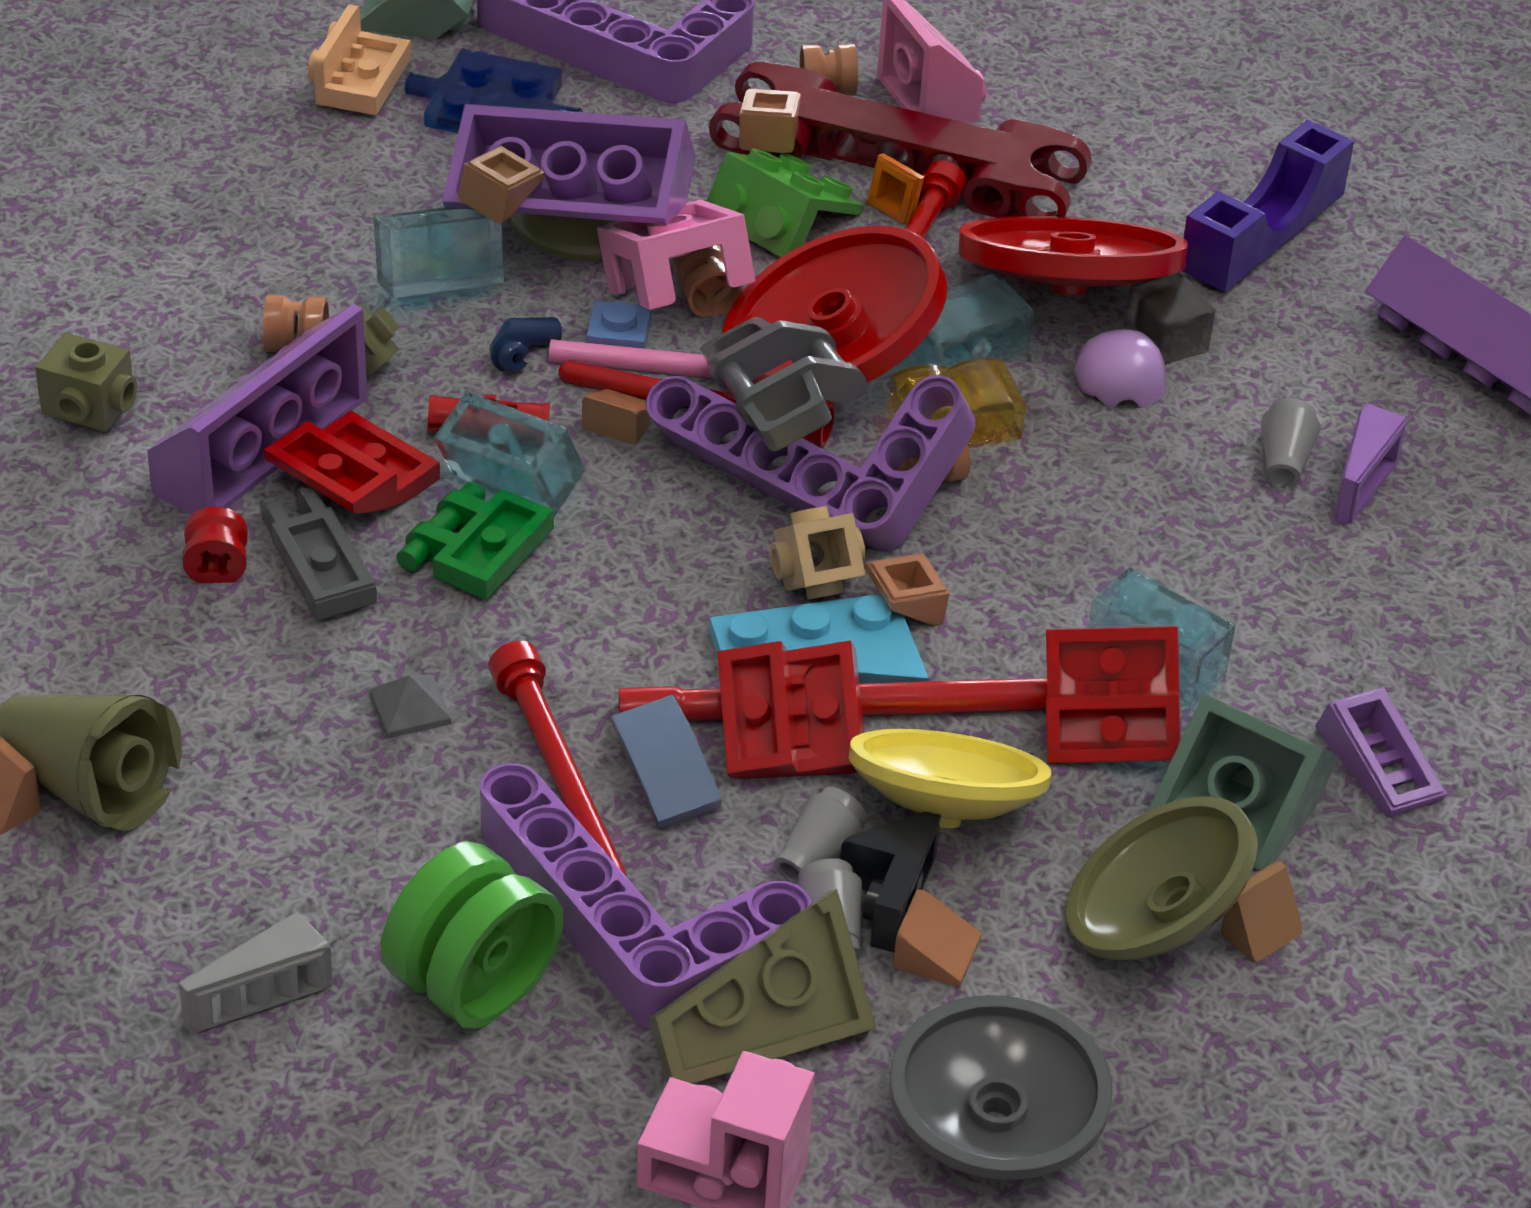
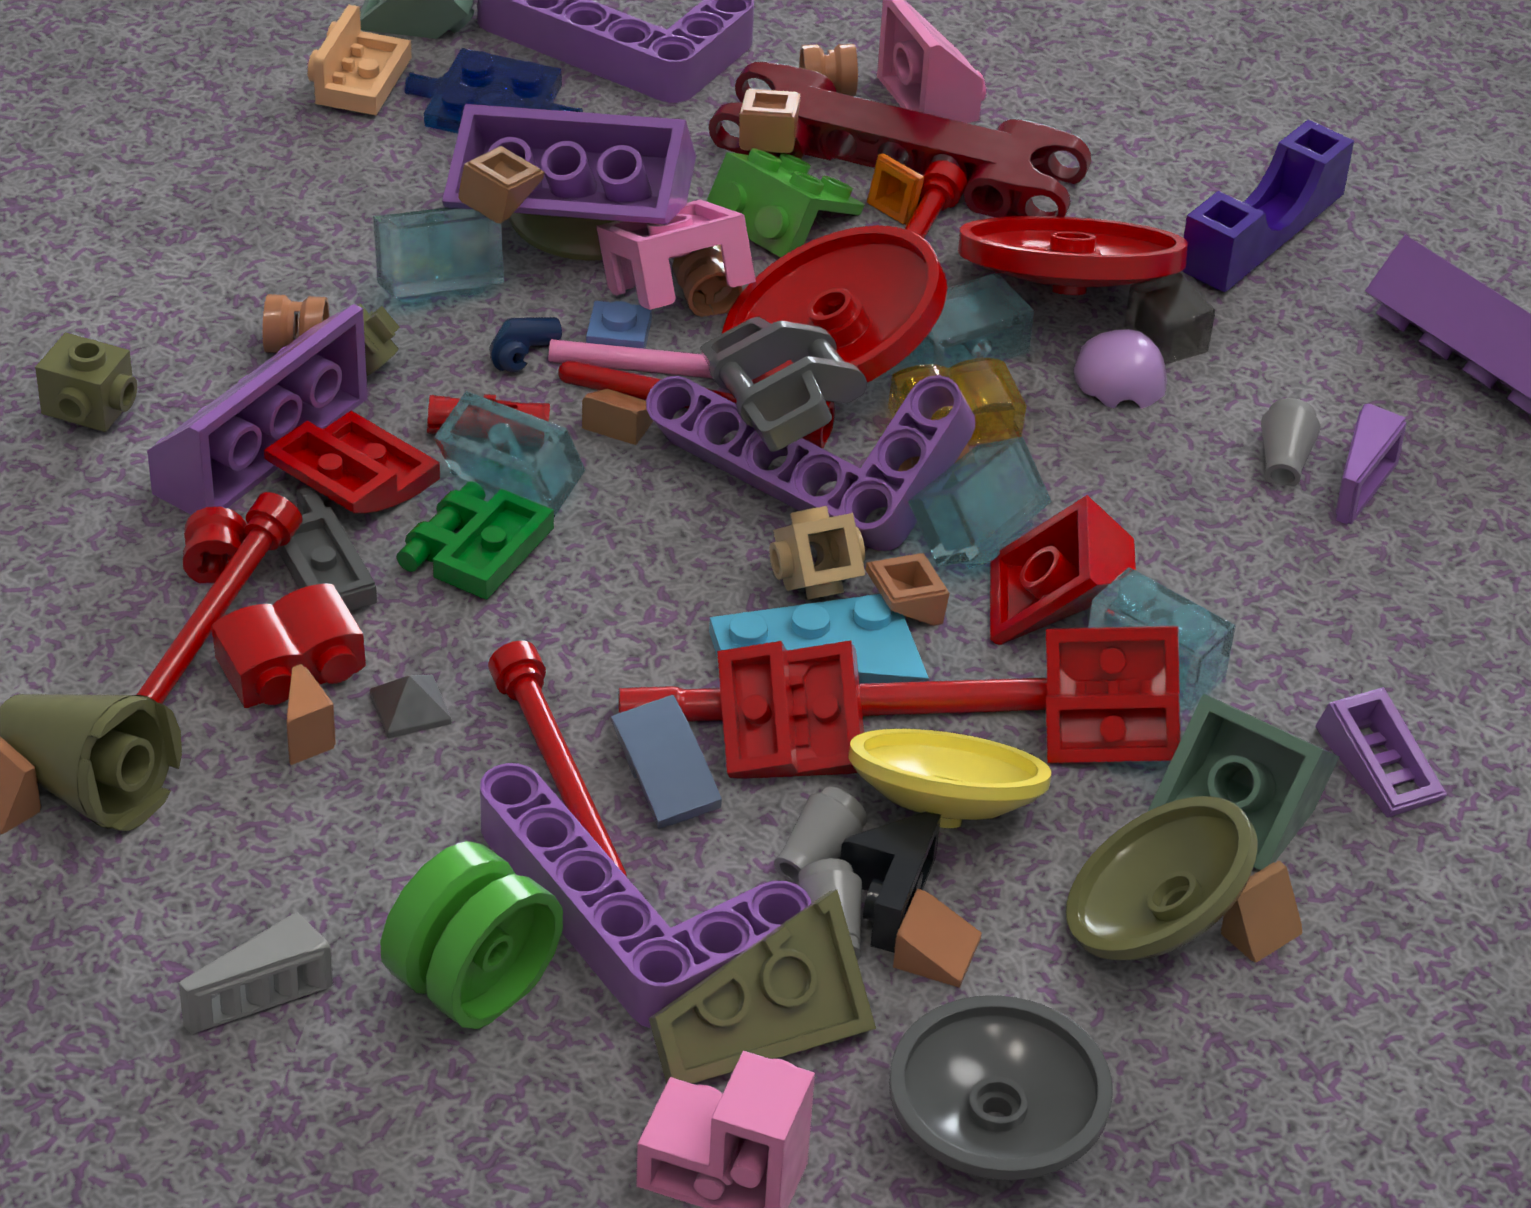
(267, 640): none -> red brick
(270, 524): none -> red piece
(308, 717): none -> nougat slope
(980, 503): none -> clear light blue brick
(1056, 570): none -> red slope

